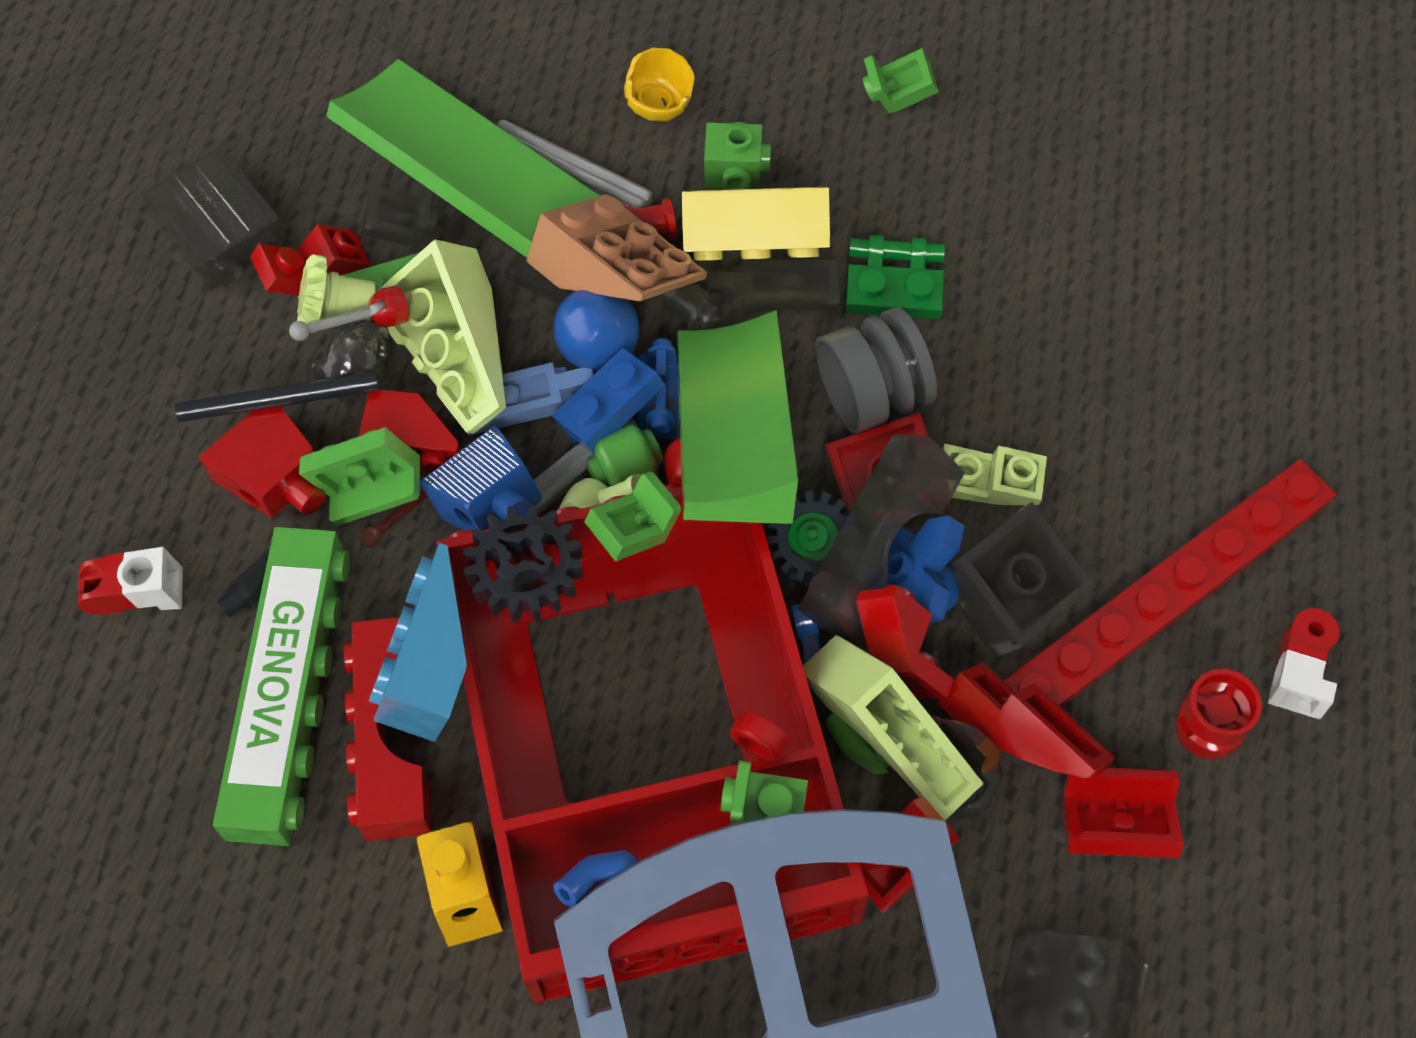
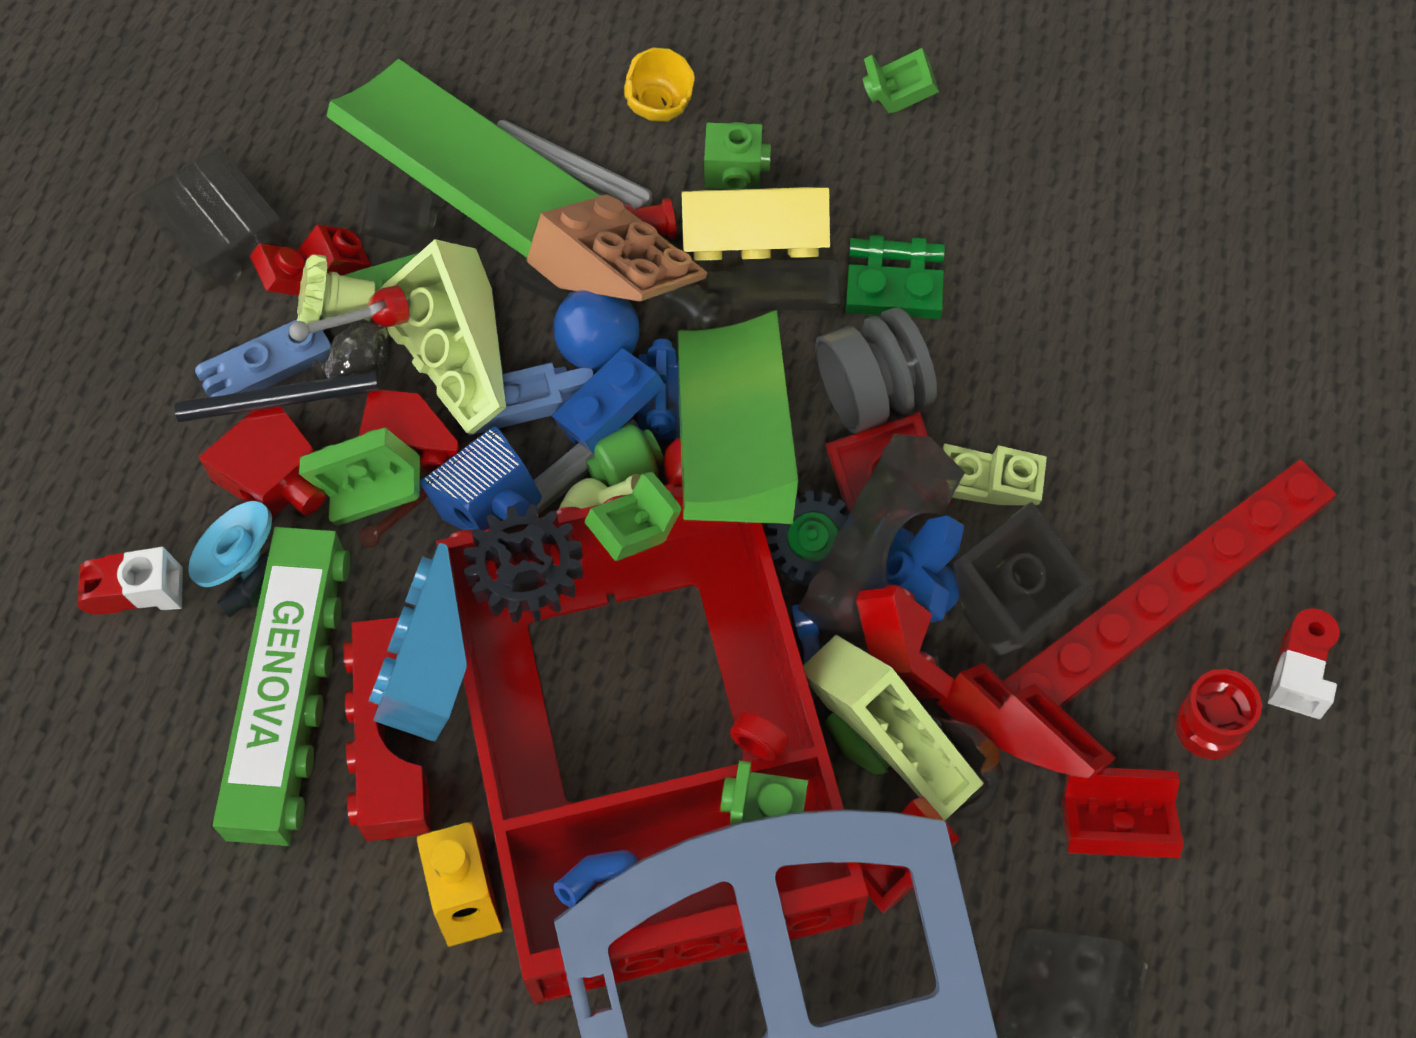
(230, 544): none -> medium azure dish
(262, 362): none -> medium blue hinge

